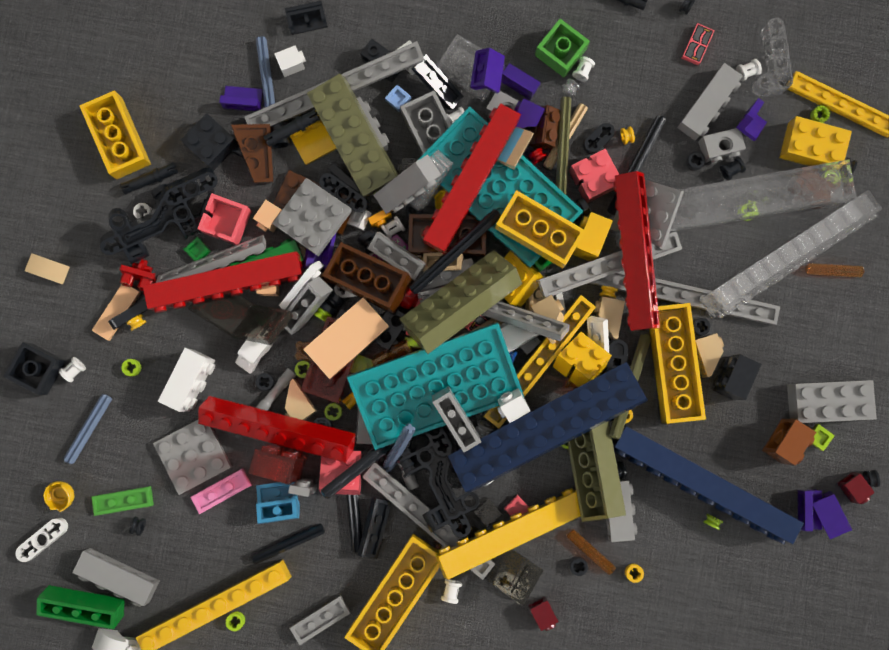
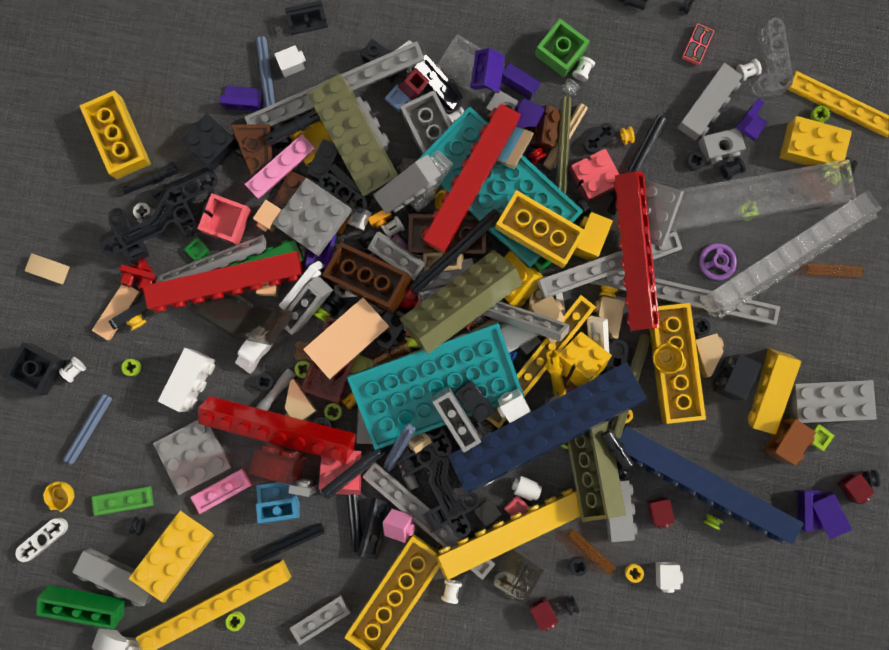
(171, 557): none -> yellow brick
(280, 166): none -> bright pink plate
(323, 159): none -> black plate
(398, 525): none -> bright pink brick
(413, 84): none -> dark red brick
(419, 442): none -> tan plate
(475, 401): none -> black plate
(526, 488): none -> white brick
(555, 369): none -> yellow pin
(571, 605): none -> black bush
(617, 449): none -> black pin
(660, 512): none -> dark red brick
(668, 358): none -> yellow hair
(668, 576): none -> white brick
(724, 261): none -> medium lavender piece
(773, 390): none -> yellow wedge

